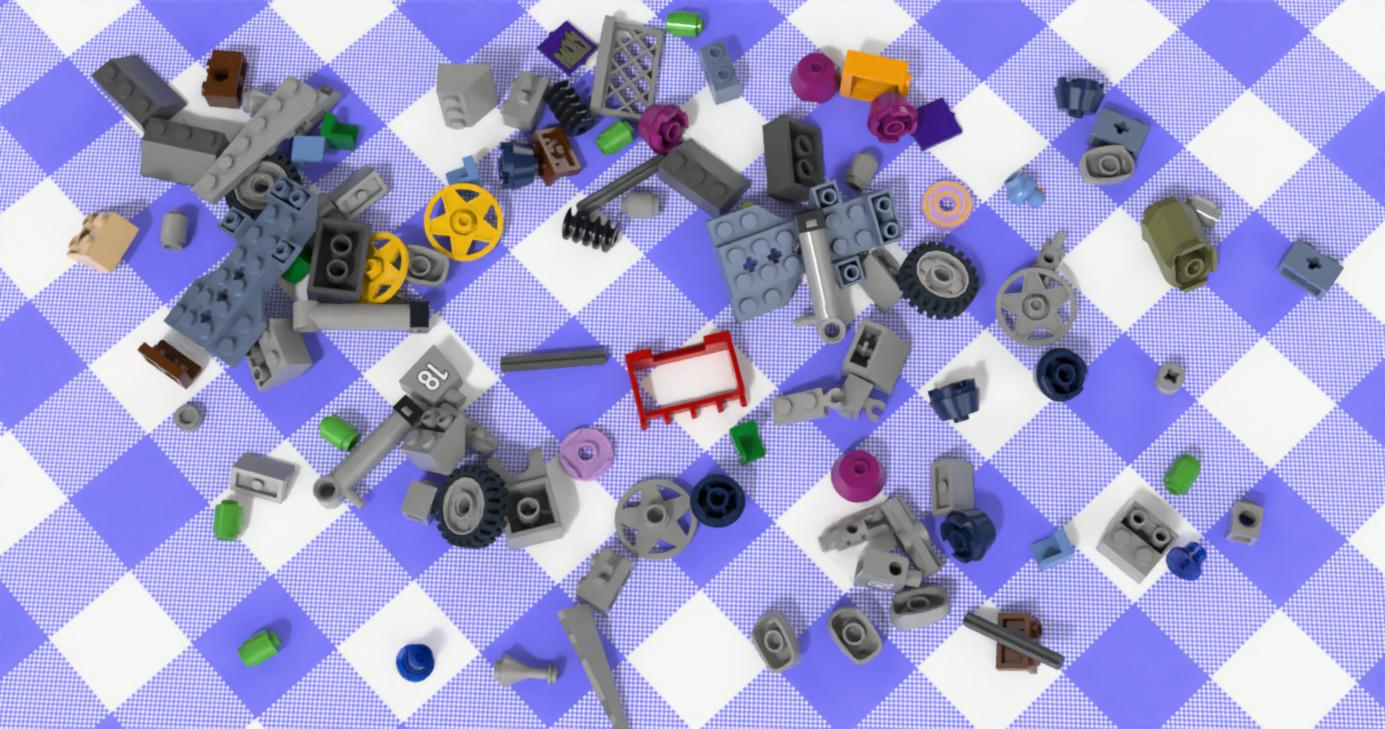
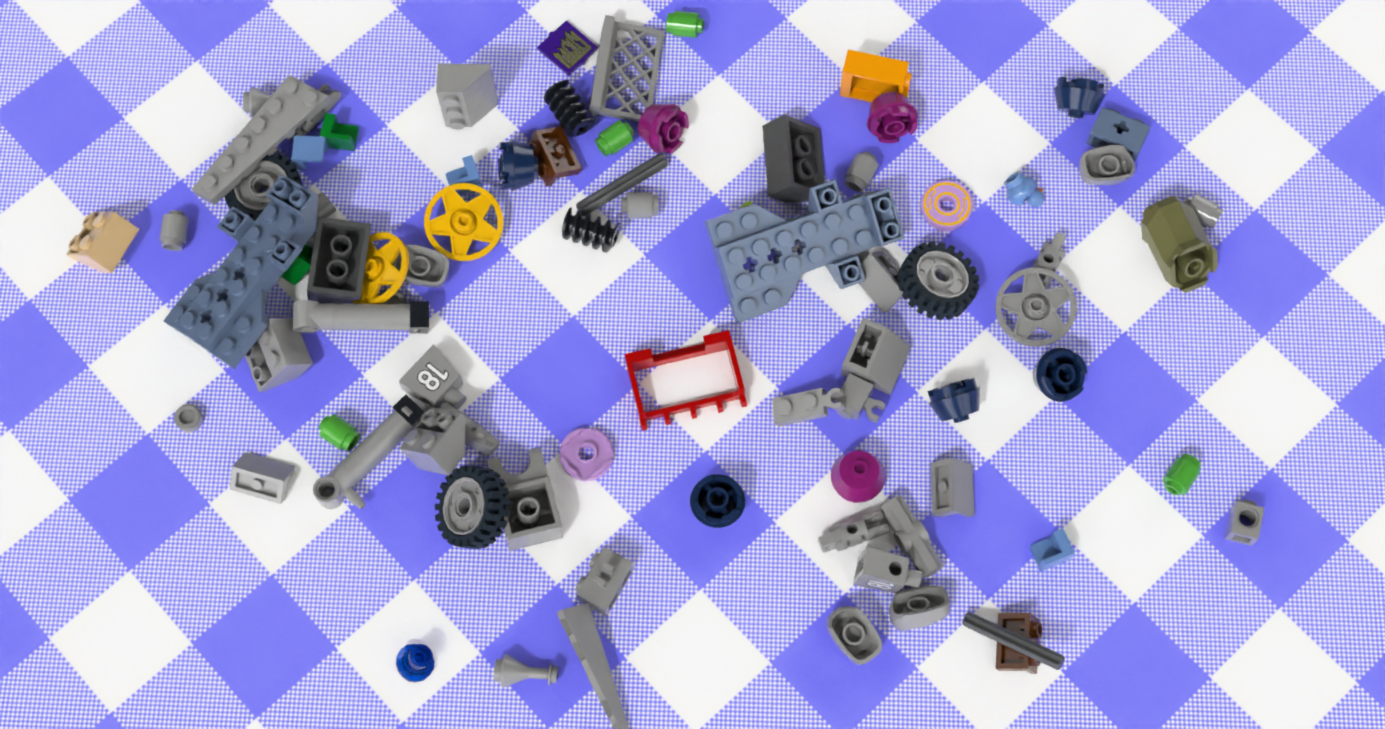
(137, 90): dark grey slope -> none
(171, 362): reddish brown bracket -> none
(179, 151): dark grey slope -> none
(227, 92): reddish brown brick -> none
(227, 520): bright green brick -> none
(259, 648): bright green brick -> none
(358, 192): light grey panel -> none
(420, 502): light grey brick -> none
(525, 101): light grey brick -> none
(553, 360): dark grey axle -> none
(655, 519): light grey wheel -> none
(702, 178): dark grey slope -> none
(719, 72): sand blue brick -> none
(746, 442): green panel -> none
(776, 641): light grey piece -> none
(815, 78): magenta cone -> none
(820, 276): light grey piece -> none
(935, 125): dark purple piece -> none
(969, 534): dark blue cone -> none
(1137, 542): light grey slope -> none
(1168, 385): light grey wheel -> none
(1186, 561): clear blue piece -> none
(1296, 270): sand blue brick -> none

